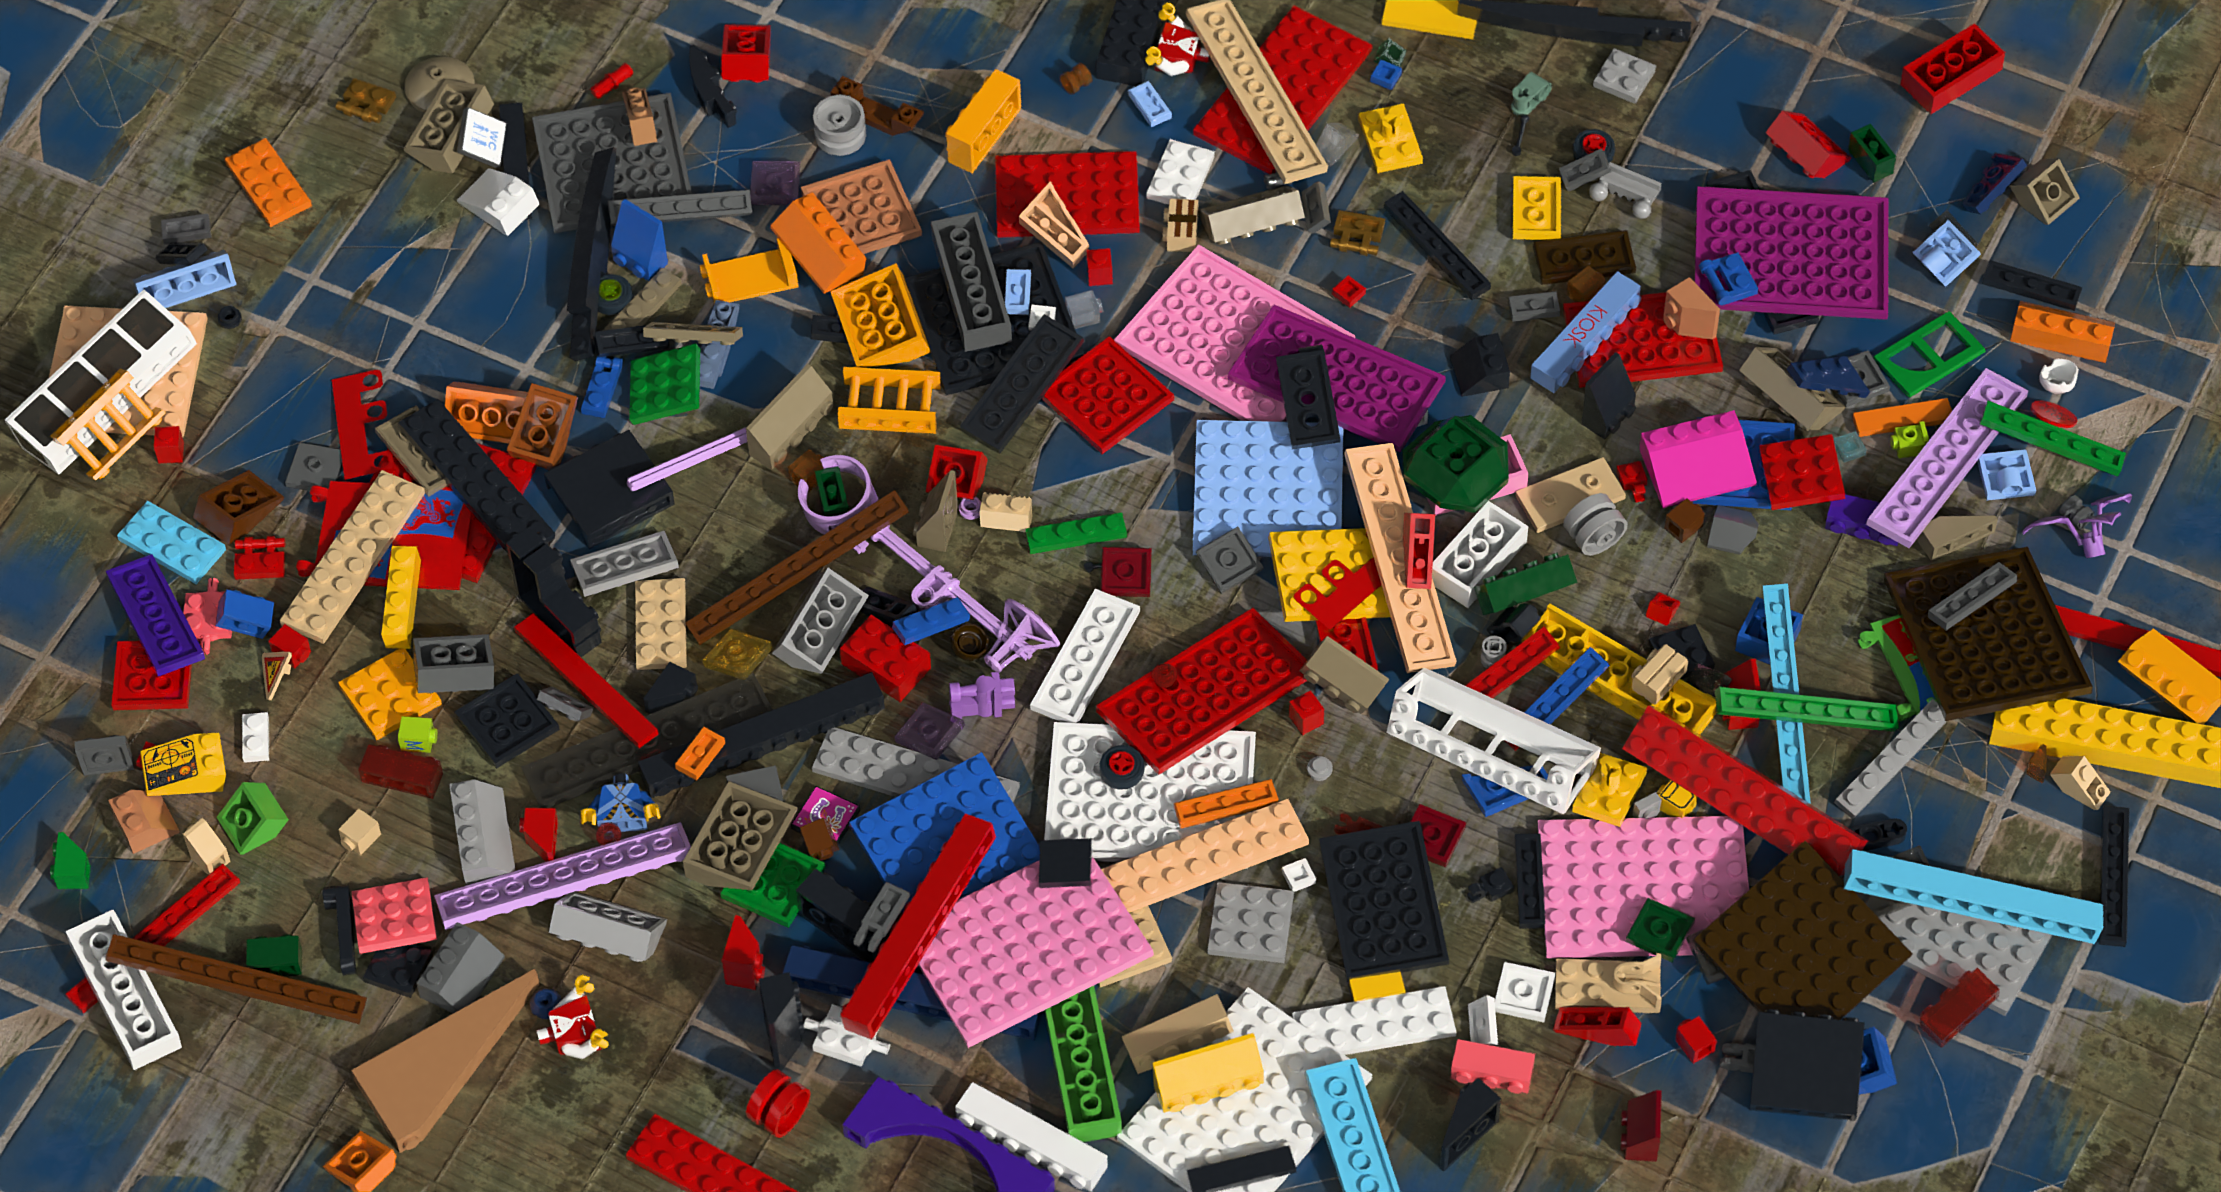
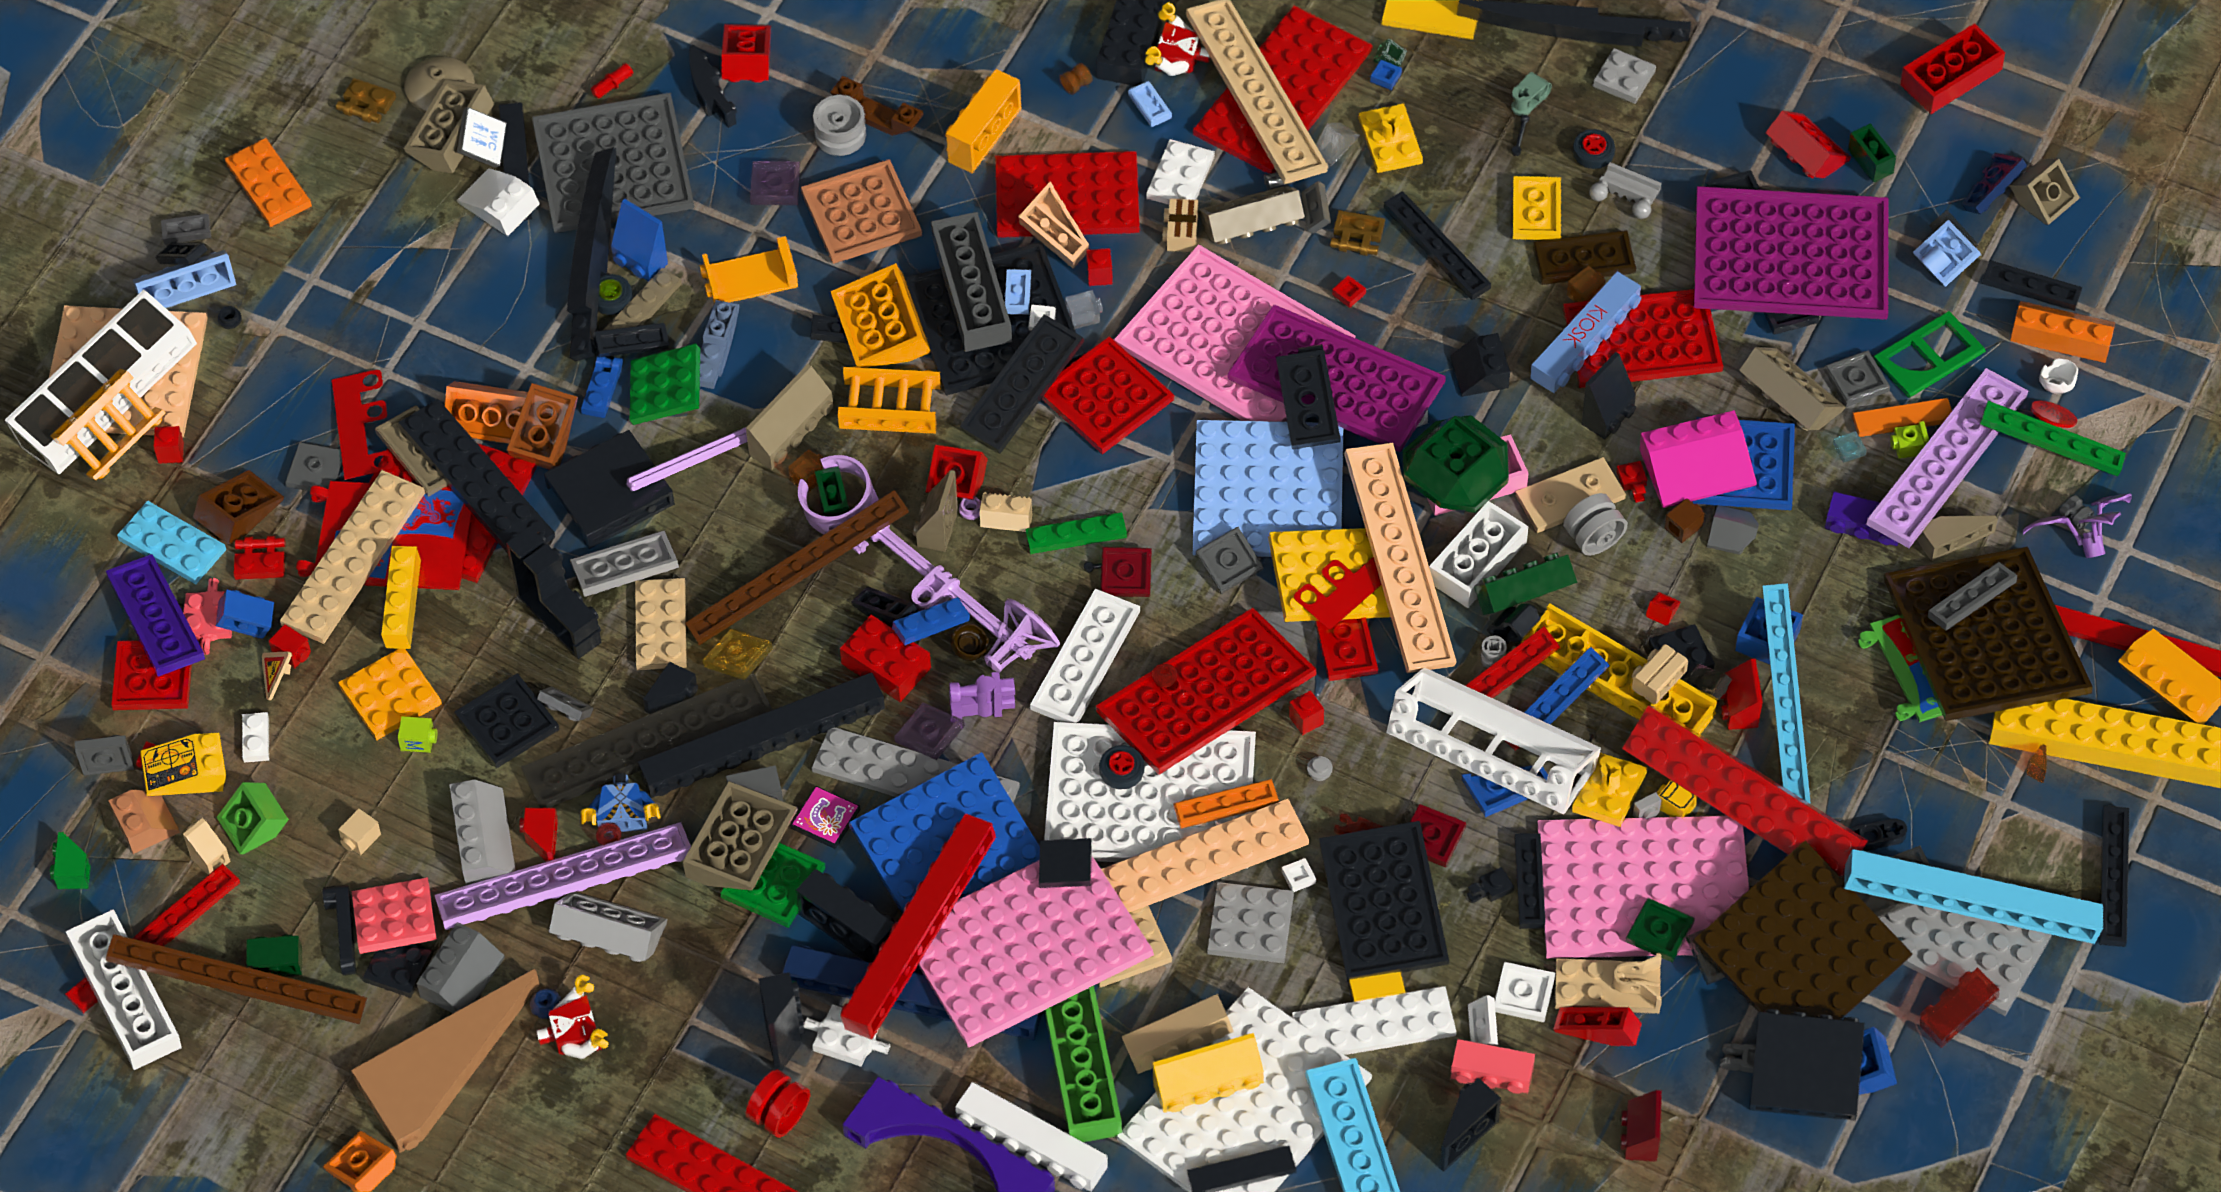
(401, 771): clear red brick -> none
(453, 663): dark grey brick -> none
(586, 680): red tile -> none
(639, 116): medium nougat slope -> none
(684, 332): dark tan plate -> none
(689, 206): dark grey plate -> none
(700, 753): orange plate -> none
(742, 957): red slope -> none
(819, 243): orange slope -> none
(819, 839): reddish brown brick -> none
(820, 623): light grey slope -> none
(881, 915): dark grey hinge -> none
(1343, 675): dark tan slope -> none
(1418, 549): red slope -> none
(1534, 306): dark grey plate -> none
(1585, 170): dark grey plate -> none
(1691, 311): nougat slope -> none
(1695, 1039): red brick -> none
(1735, 276): blue plate -> none
(1802, 472): red plate -> none
(1806, 709): green plate -> none
(1828, 373): dark blue wing -> none
(1891, 760): light grey plate -> none
(2006, 475): light blue plate -> none
(2080, 781): tan slope -> none

